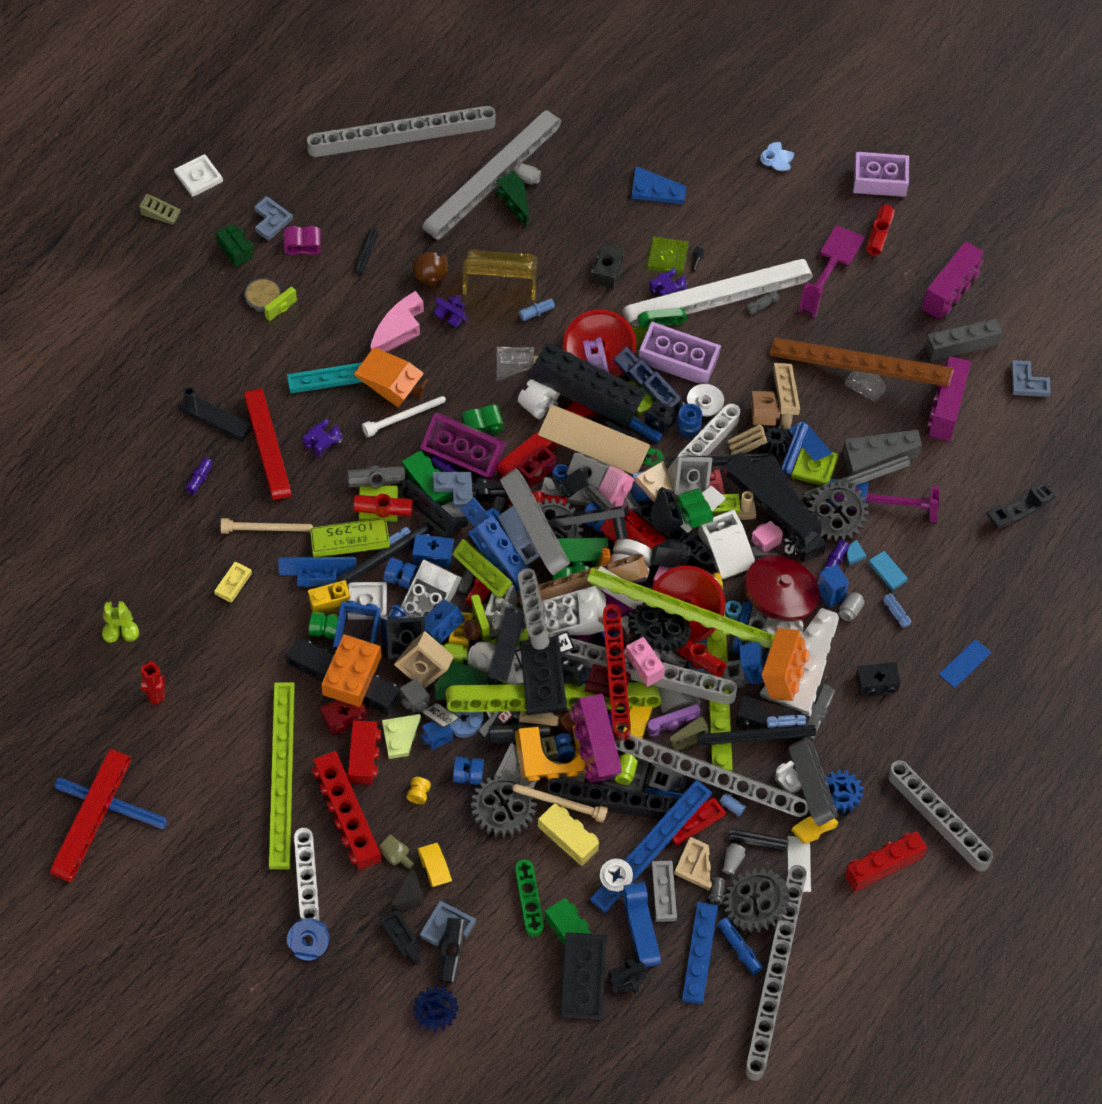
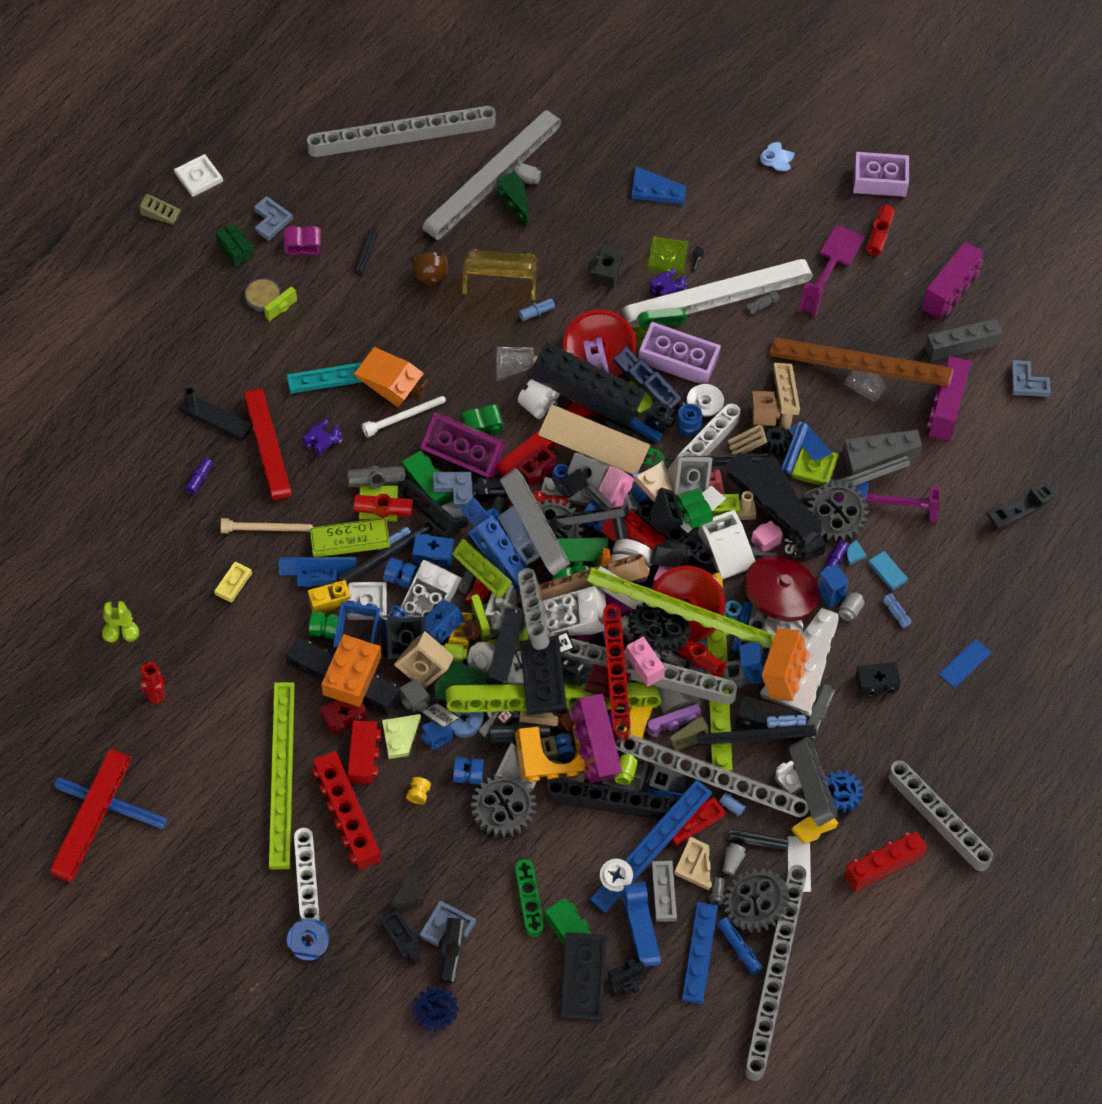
(395, 852): olive piece -> none
(399, 324): bright pink slope -> none
(435, 864): yellow slope -> none
(442, 465): dark purple pin -> none
(457, 314): dark purple hips -> none
(568, 834): light yellow brick -> none
(598, 813): tan piece -> none

